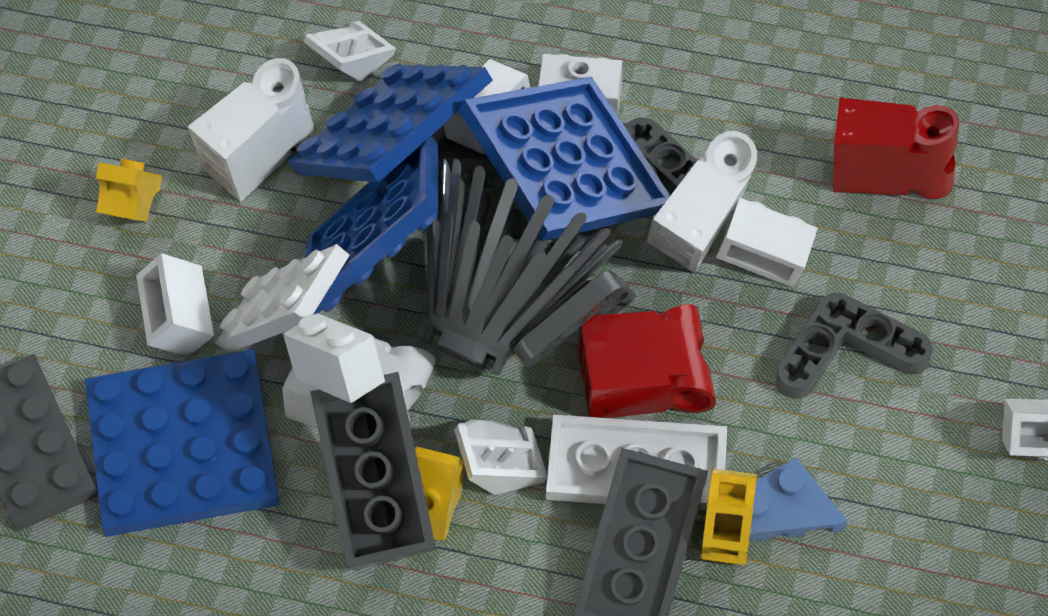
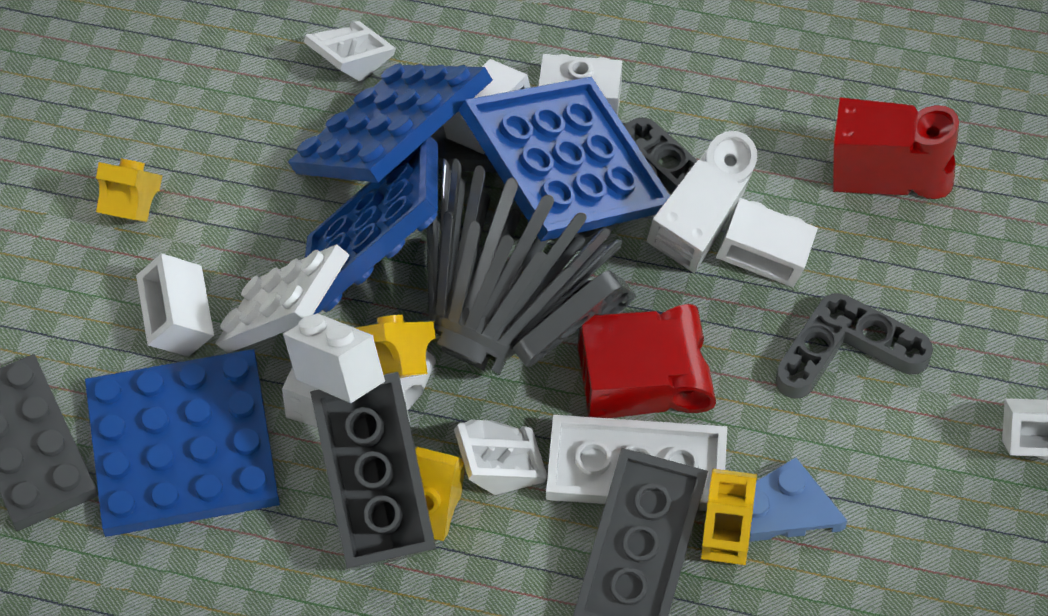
(253, 128): white piece -> none
(401, 344): none -> yellow brick

